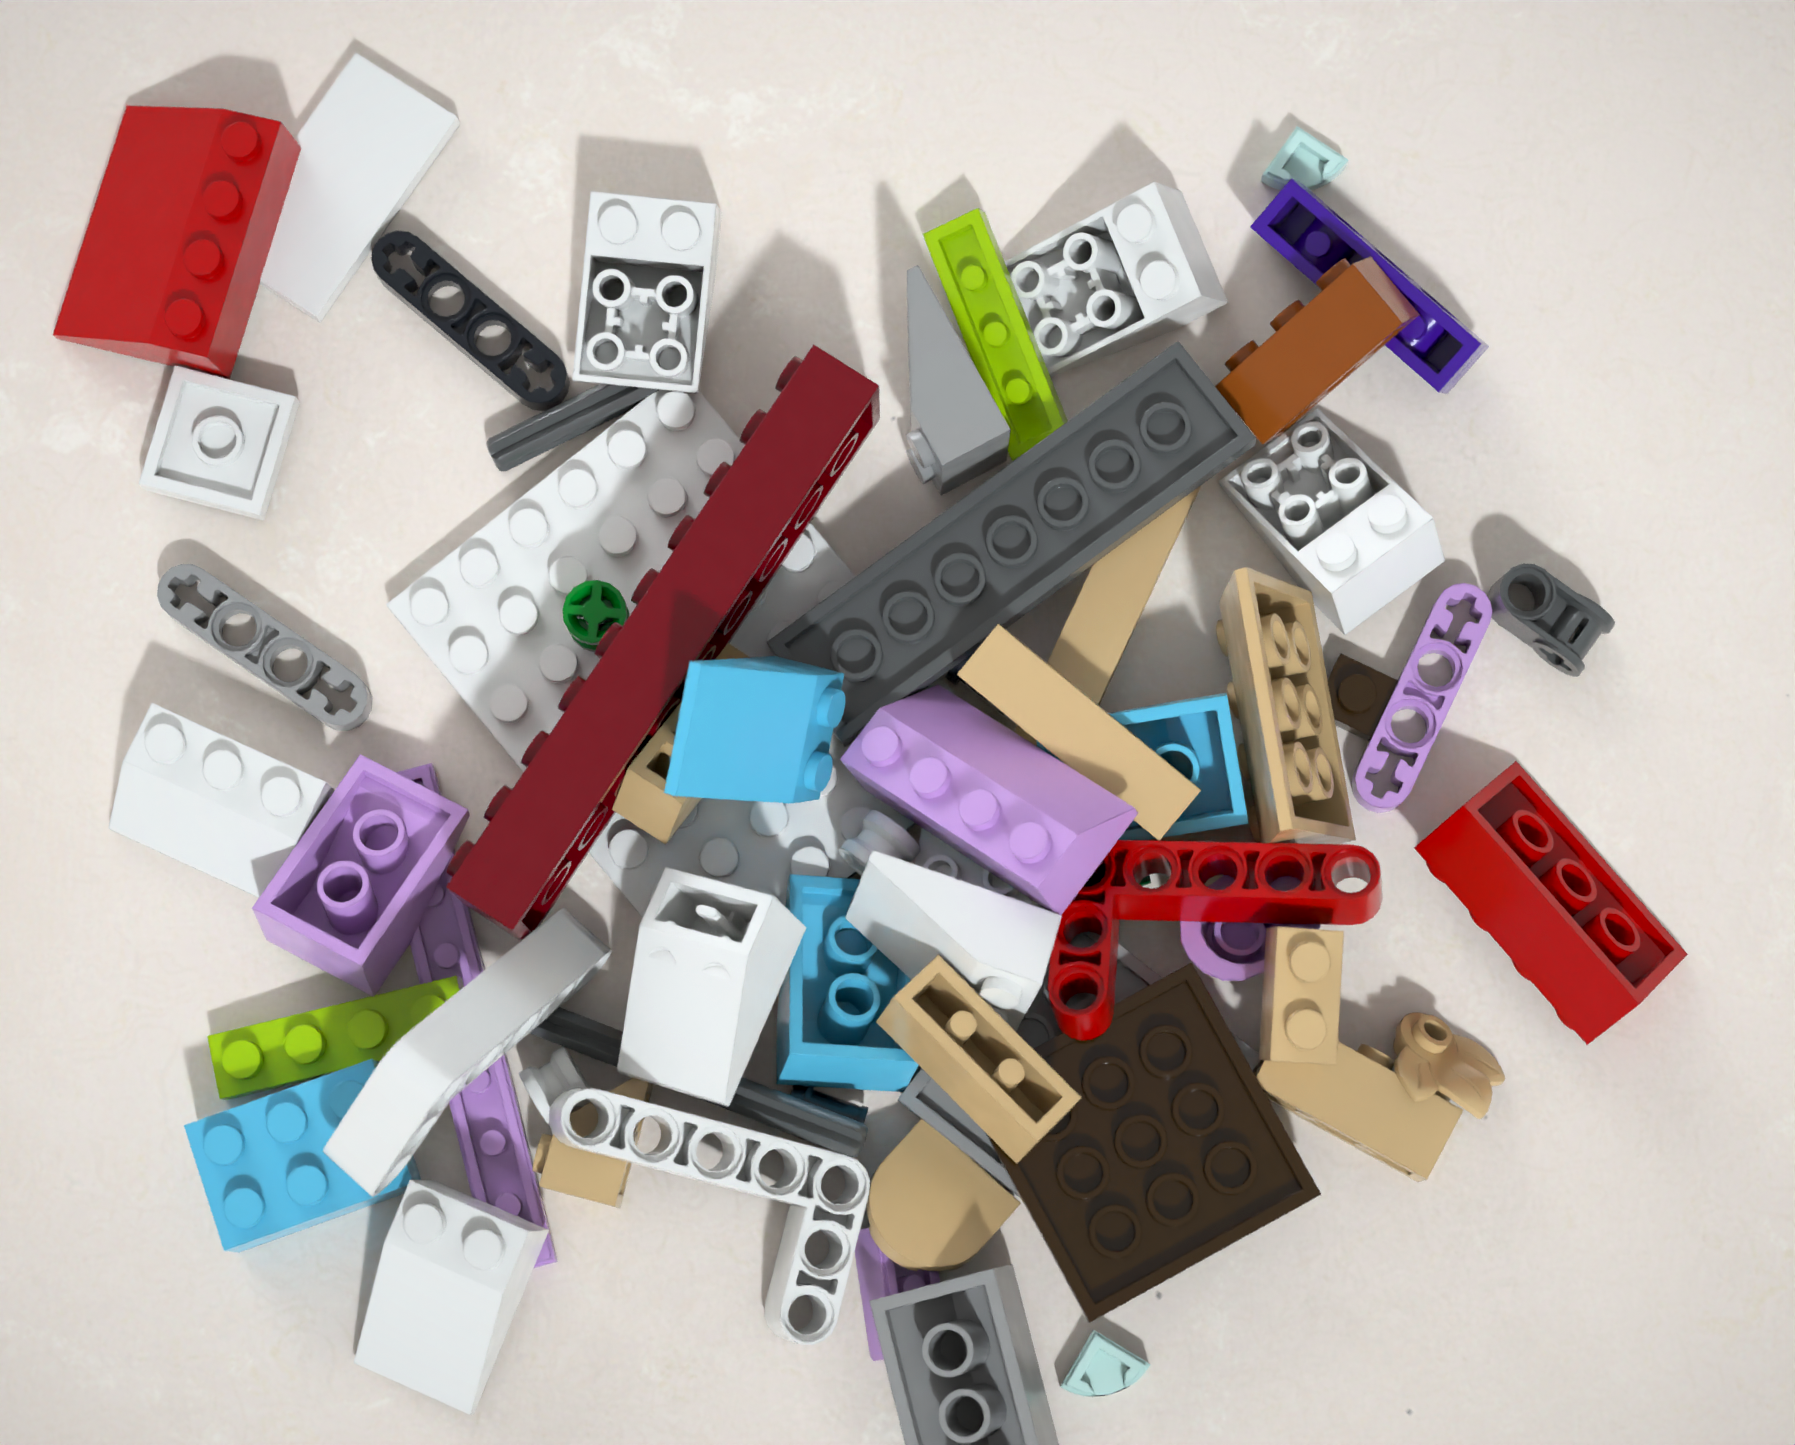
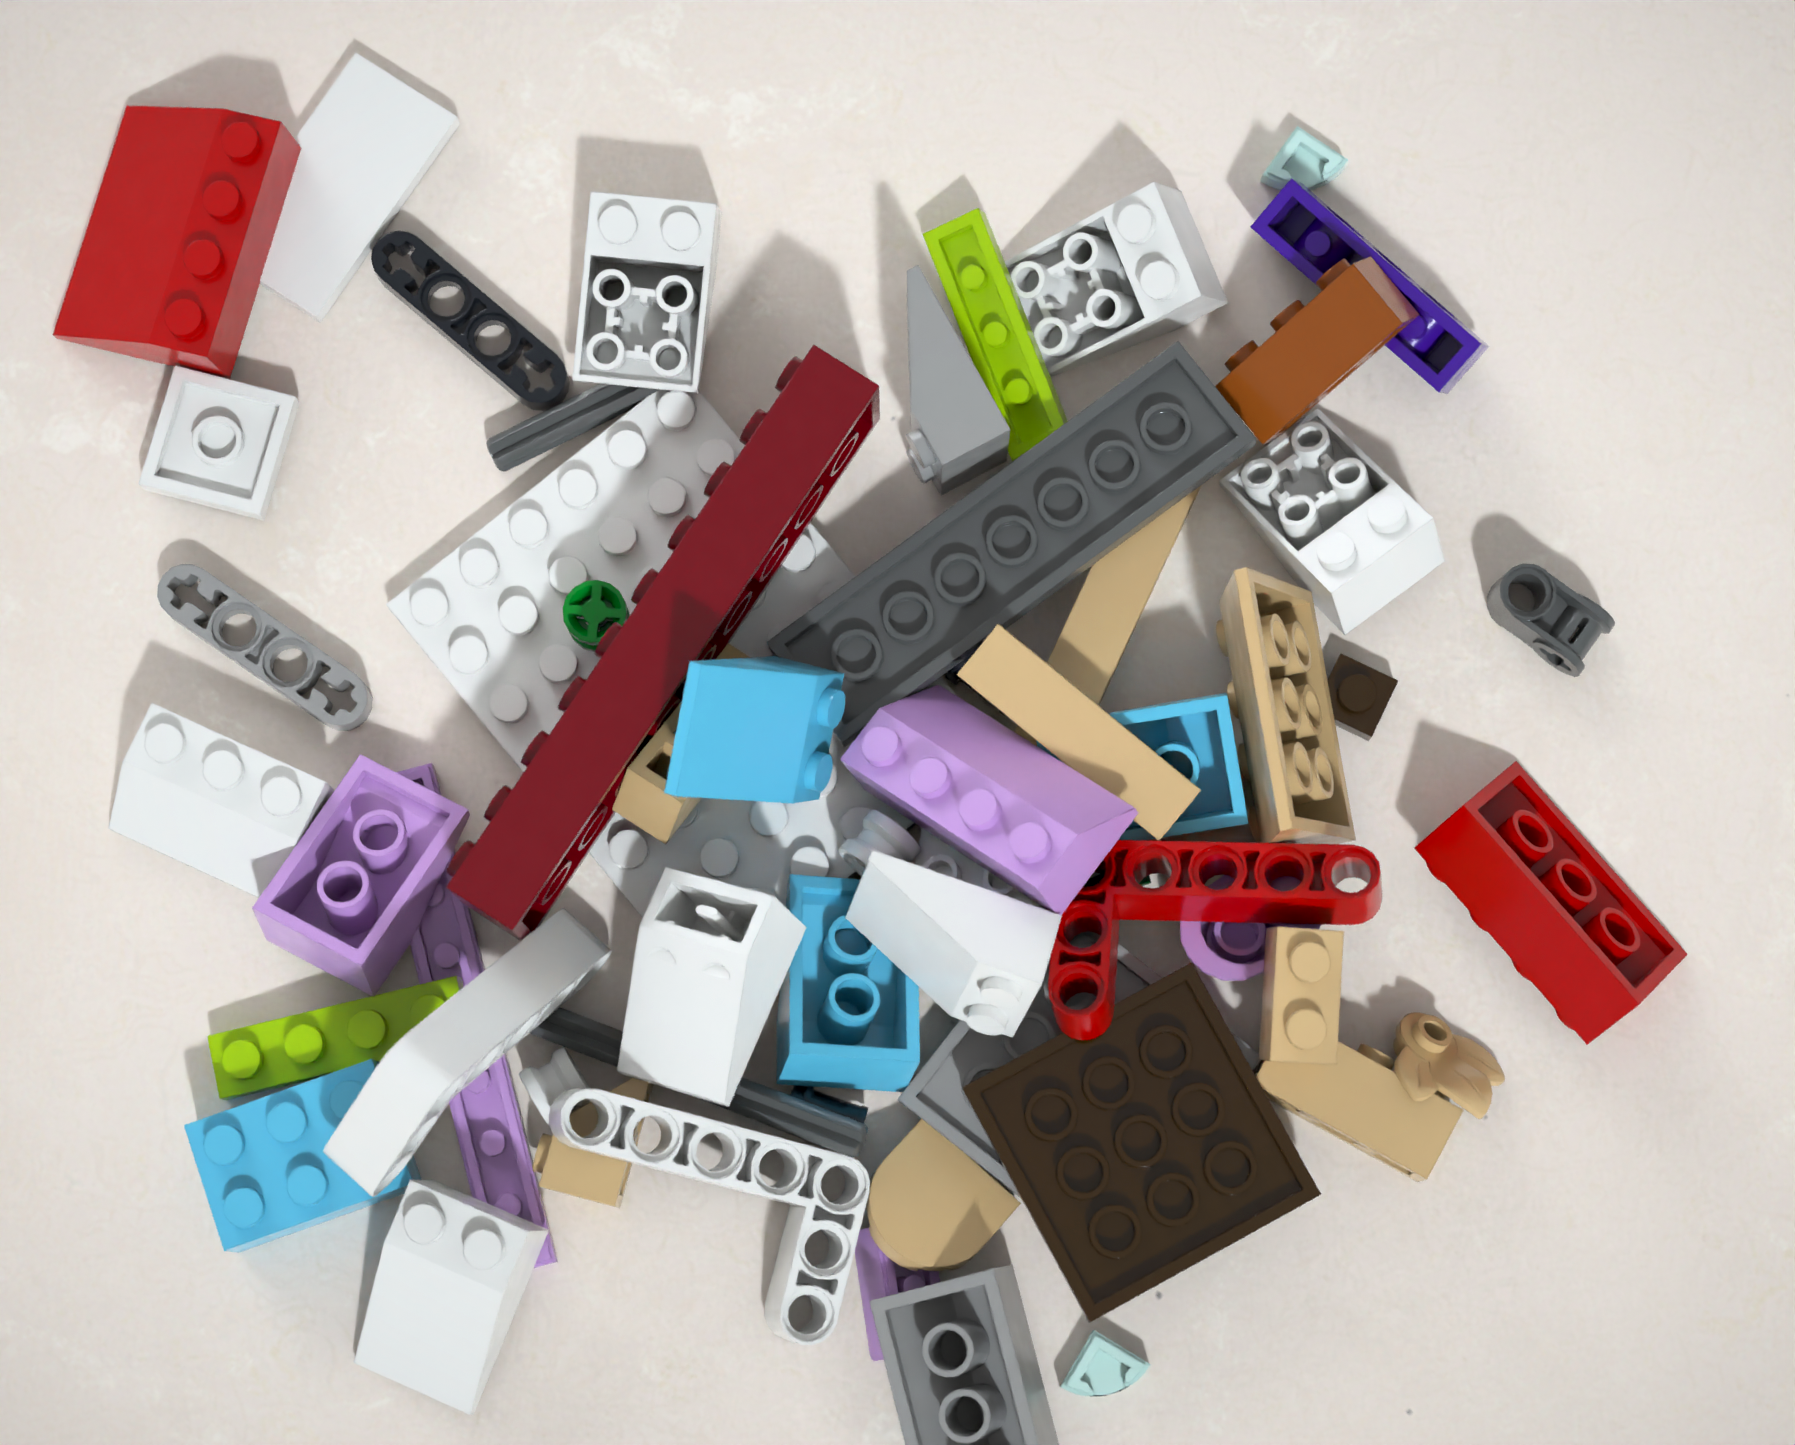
(977, 1058): tan brick -> none
(1425, 699): lavender beam -> none

